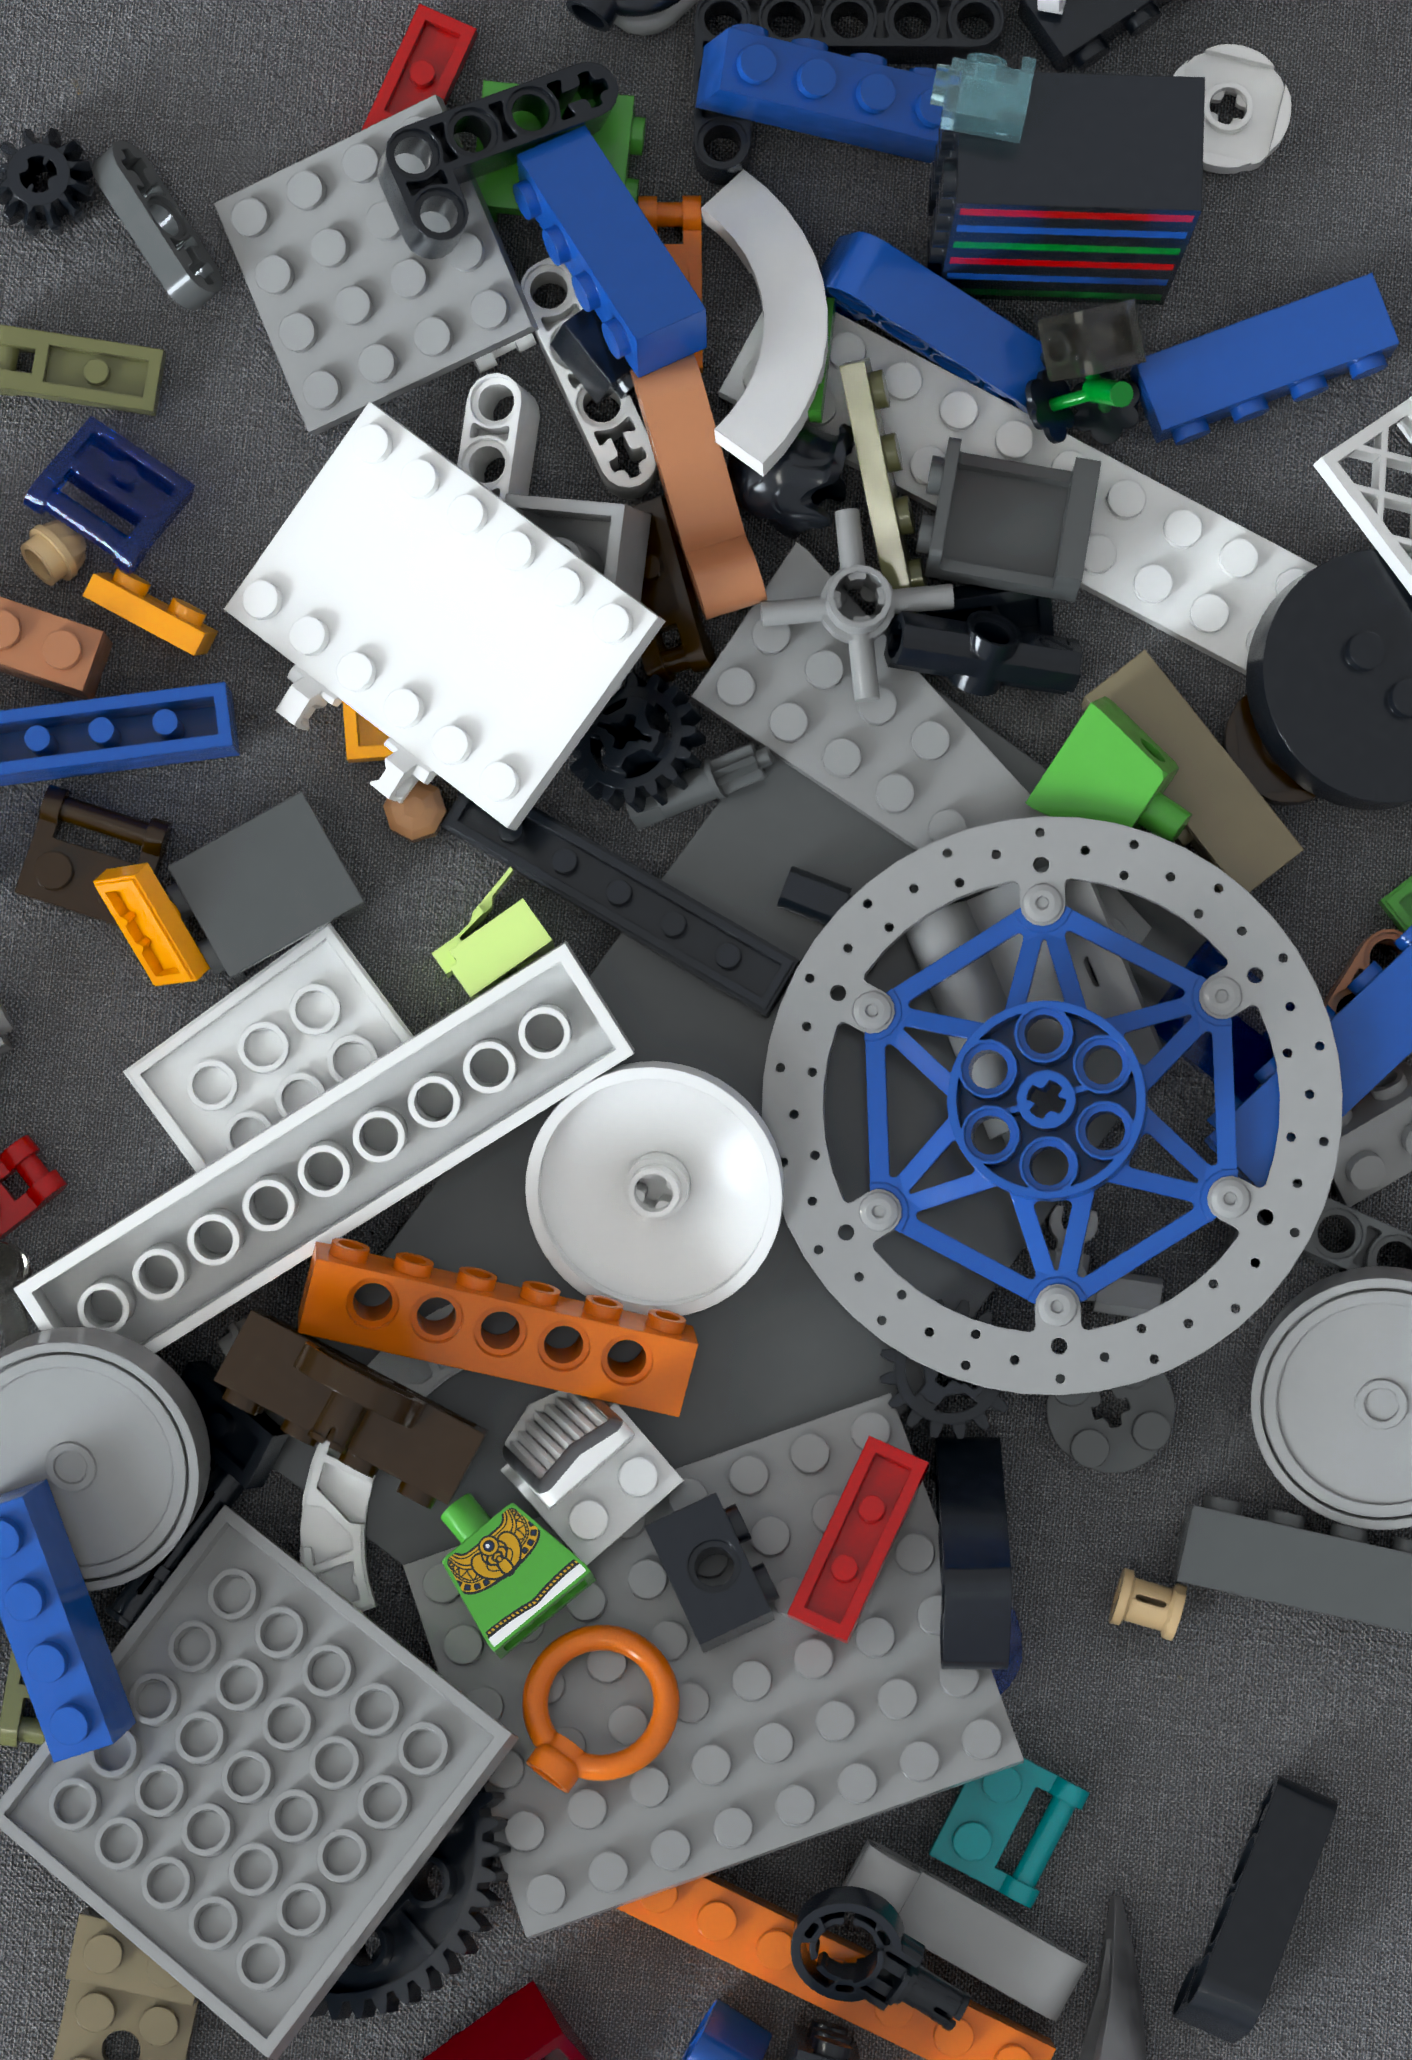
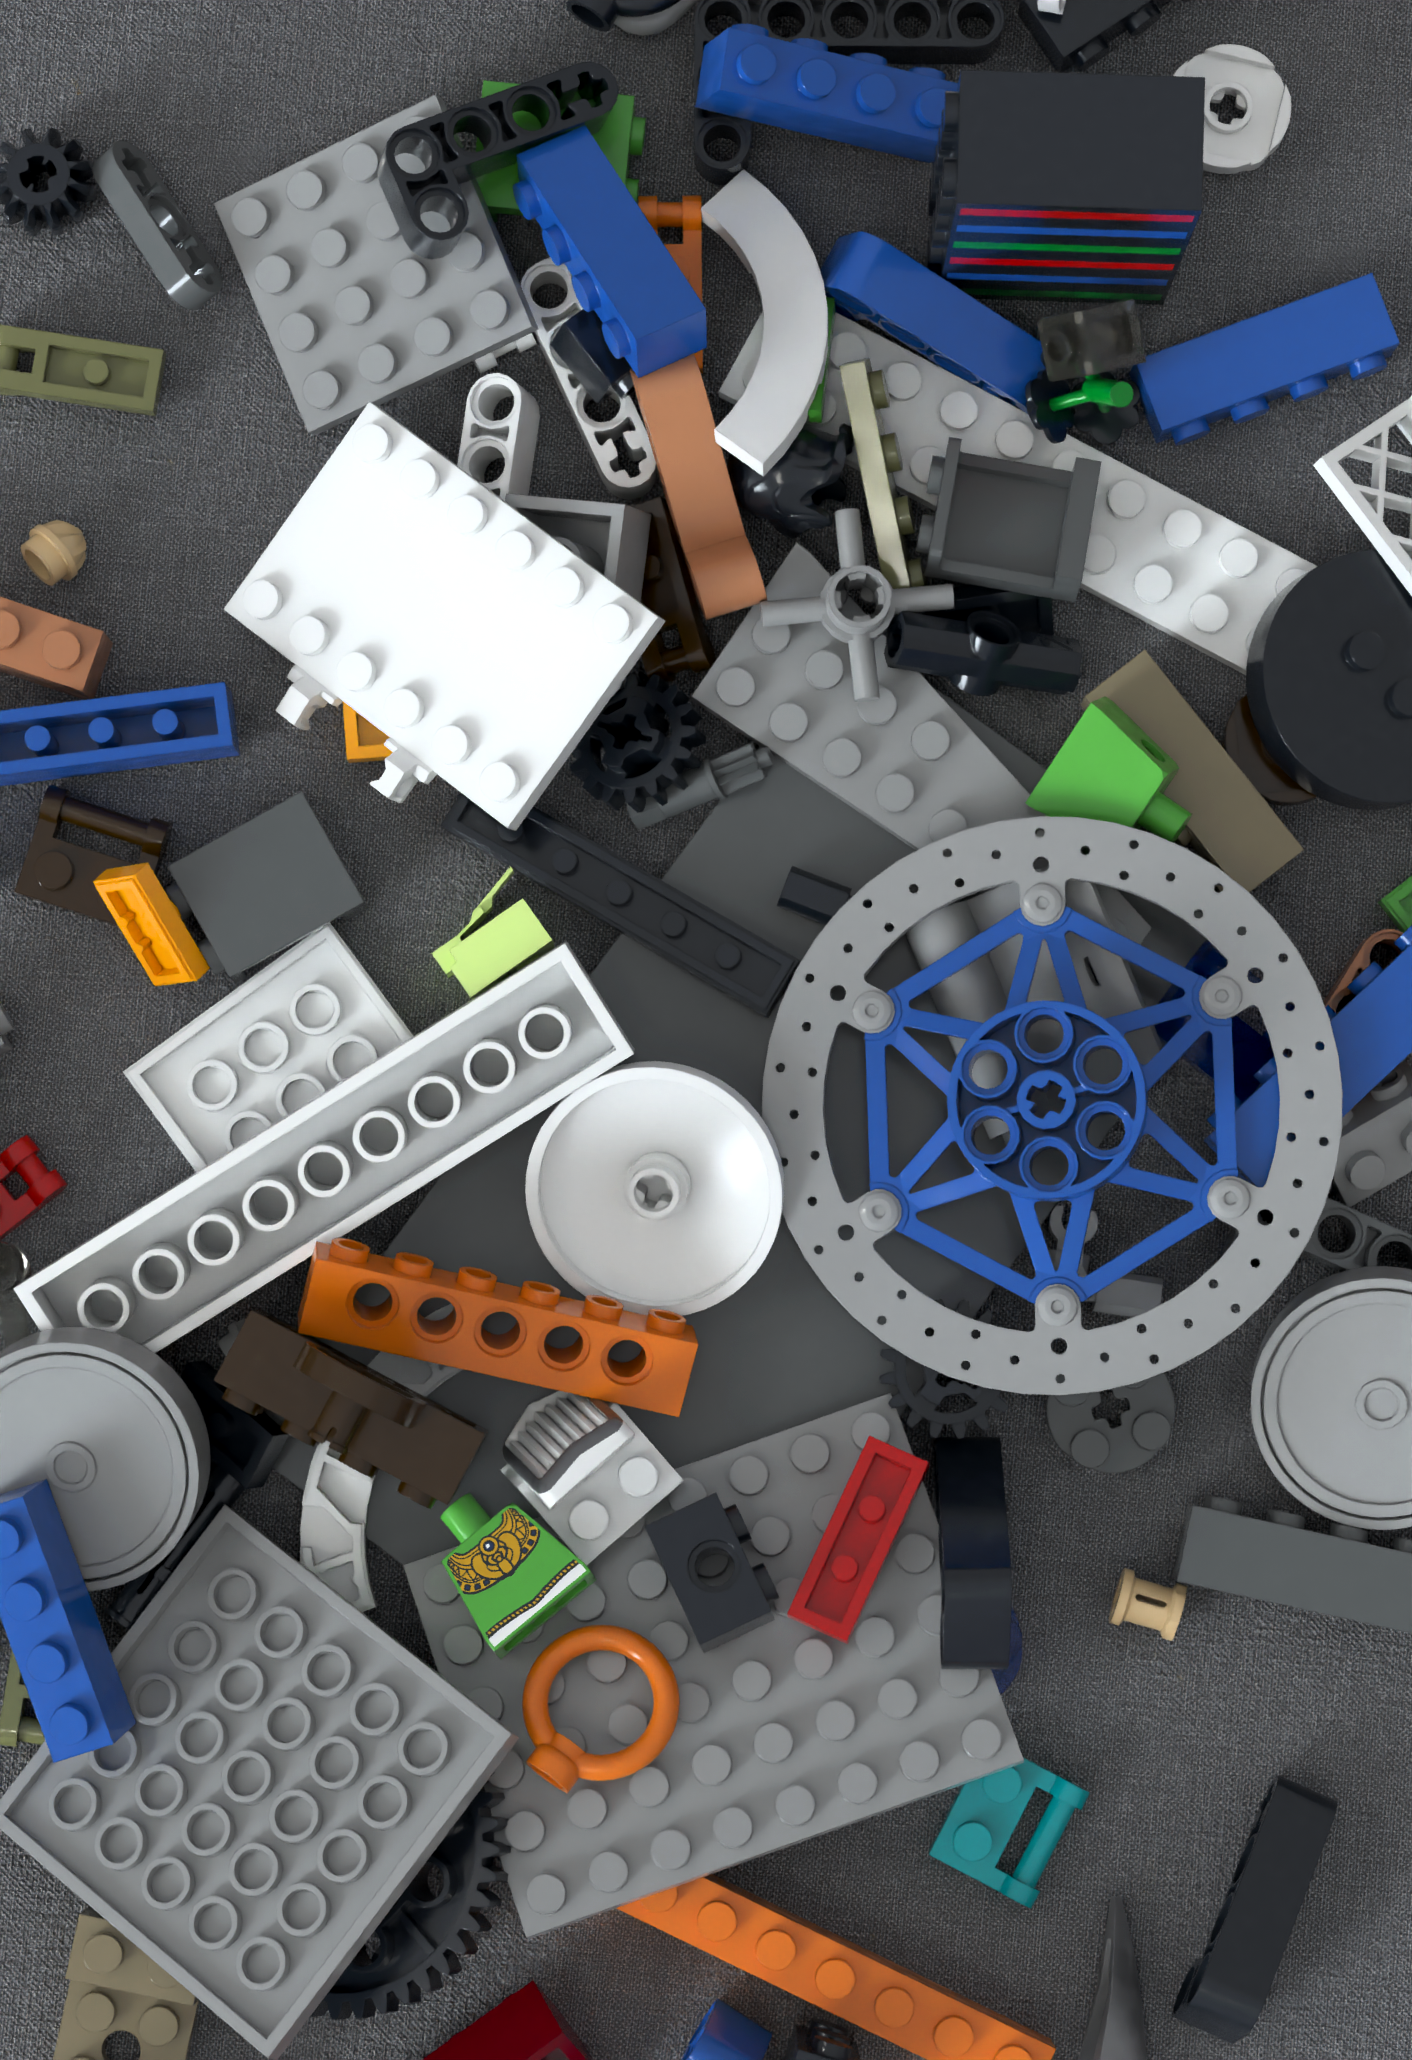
(119, 479): clear blue plate -> none
(129, 598): light orange plate -> none
(418, 815): medium nougat tile -> none
(424, 64): red plate -> none
(885, 1975): black pin -> none
(970, 1931): light grey beam -> none
(984, 96): clear light blue brick -> none

